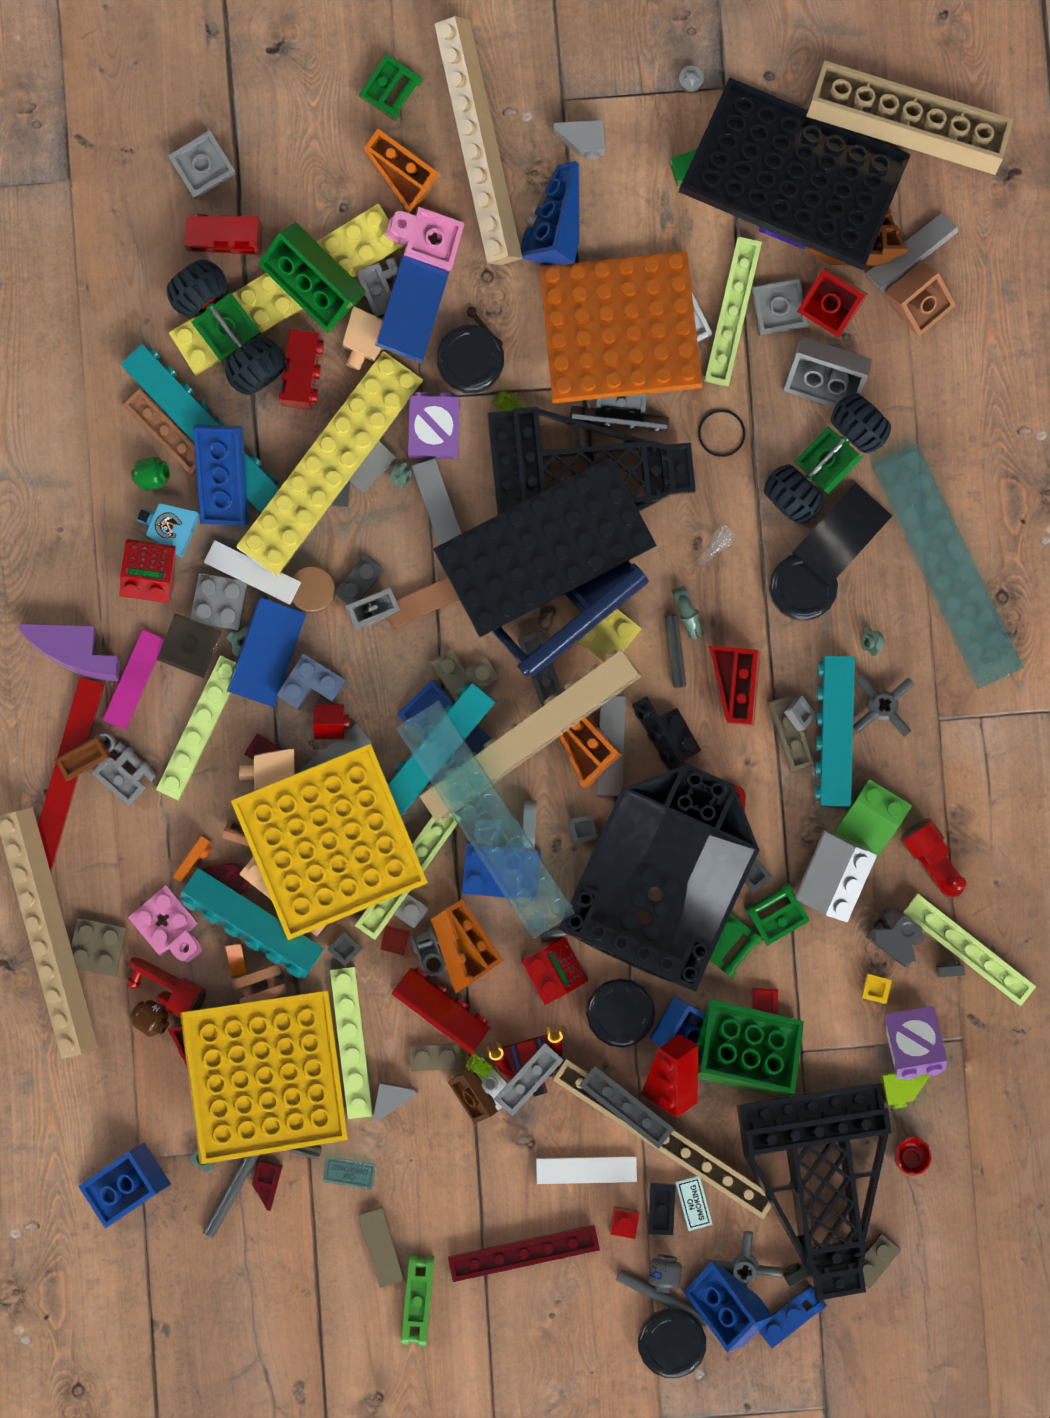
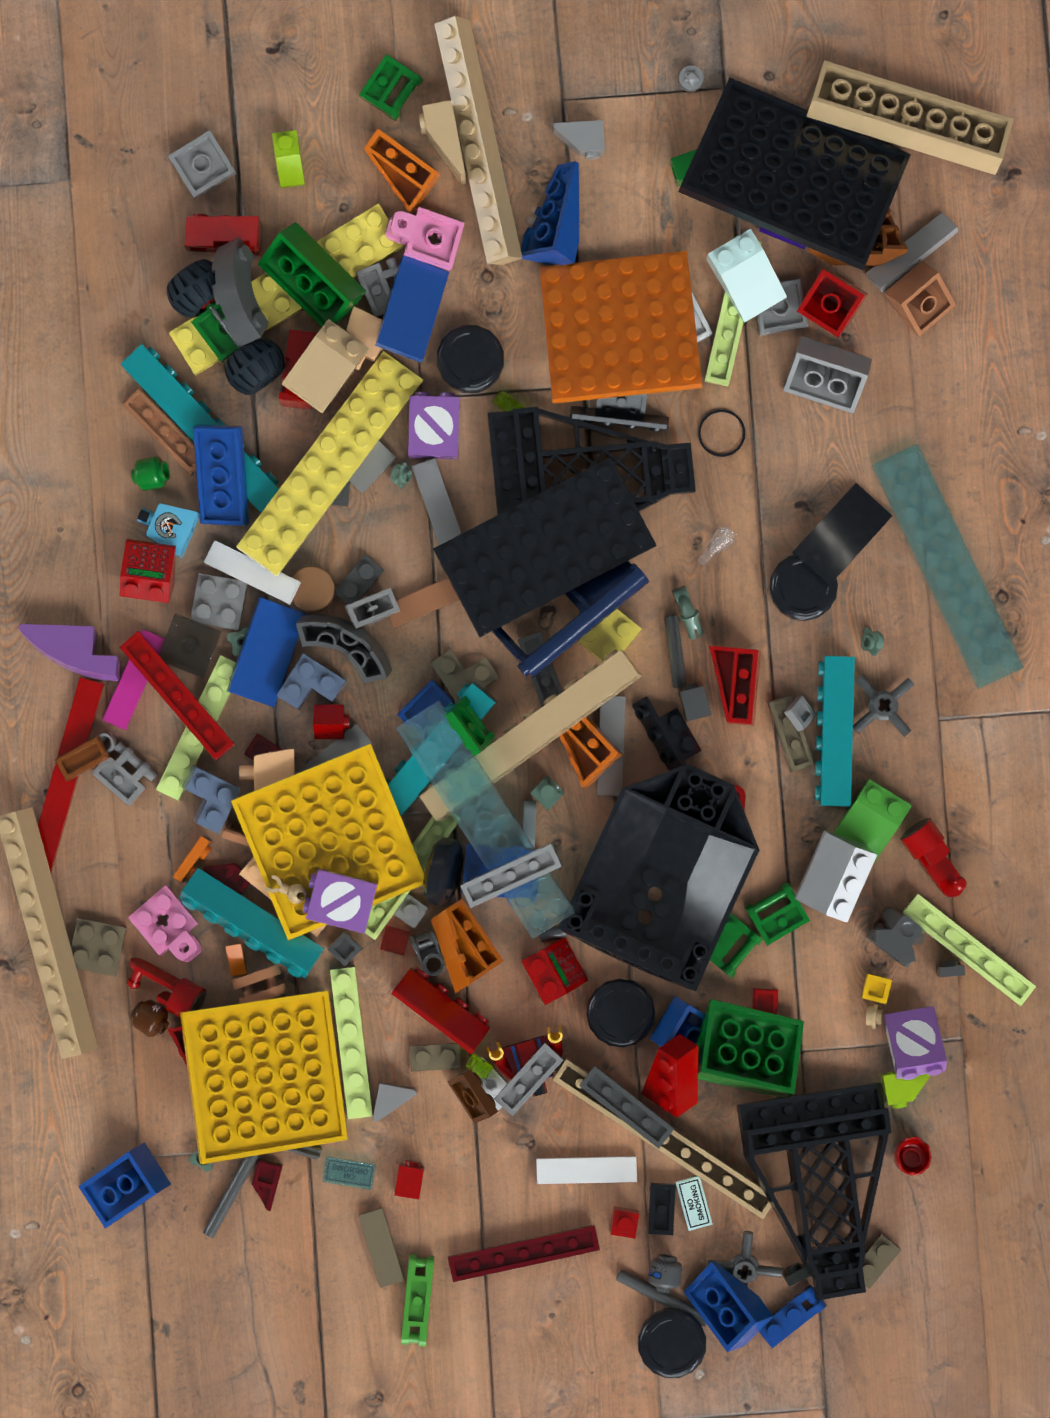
(177, 695): none -> red plate
(216, 797): none -> sand blue brick
(235, 292): none -> dark grey brick
(288, 159): none -> lime slope
(291, 891): none -> tan arm
(325, 366): none -> tan slope
(340, 900): none -> medium lavender brick
(341, 635): none -> dark grey brick
(409, 1179): none -> red brick
(442, 134): none -> tan slope
(443, 871): none -> black piece
(469, 726): none -> green plate
(471, 312): dark brown hinge -> none
(511, 875): none -> light grey plate
(547, 792): none -> sand green brick
(583, 829): dark grey plate -> none
(694, 702): none -> dark grey brick
(746, 275): none -> light aqua slope
(757, 876): dark grey plate -> none
(828, 458): black plate -> none
(874, 1016): none -> tan plate

